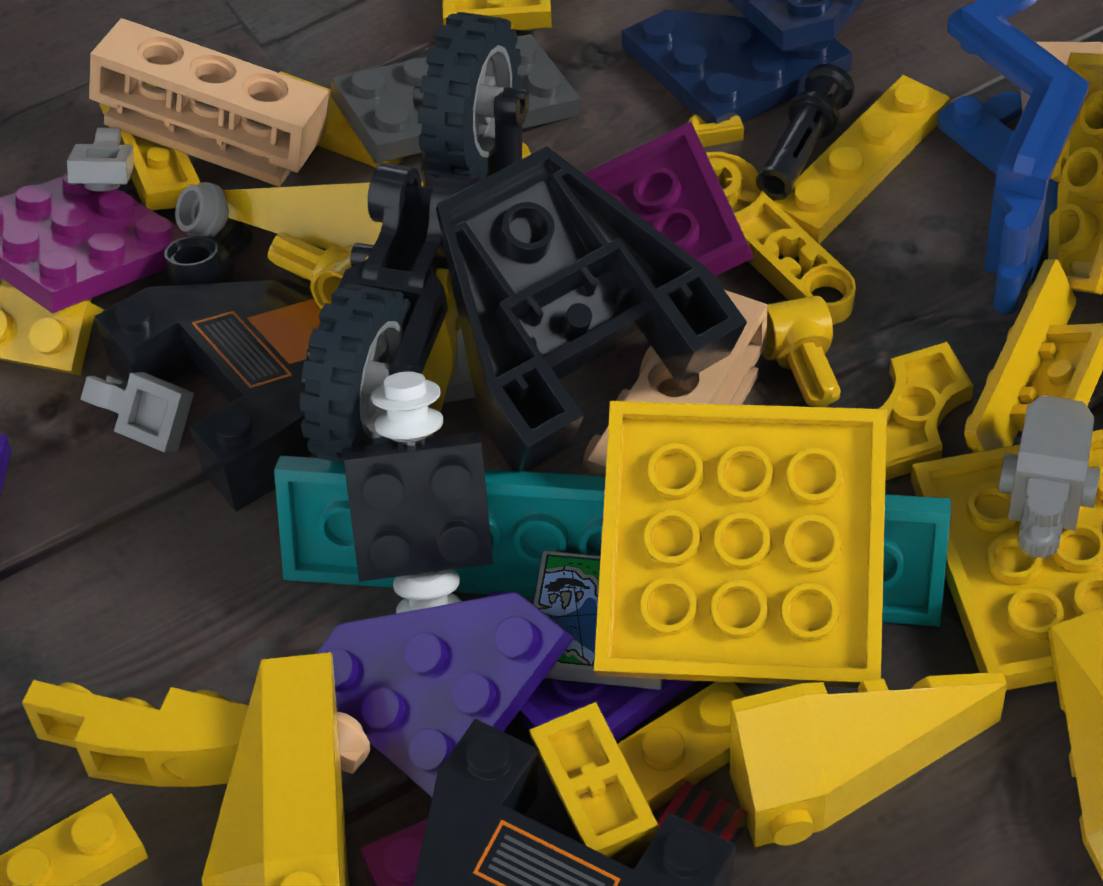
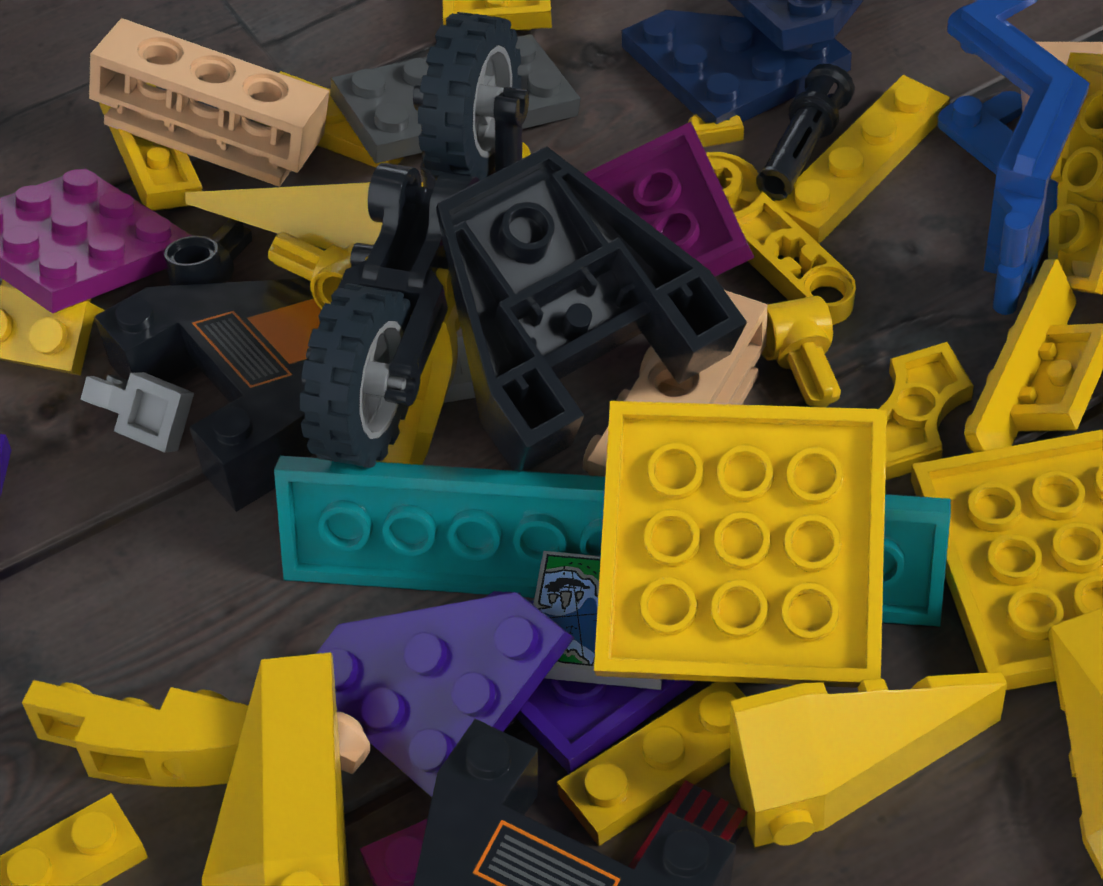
(103, 163): light grey plate -> none
(202, 210): light grey plate -> none
(418, 499): black plate -> none
(595, 783): yellow hinge -> none
(1050, 473): light grey hinge -> none

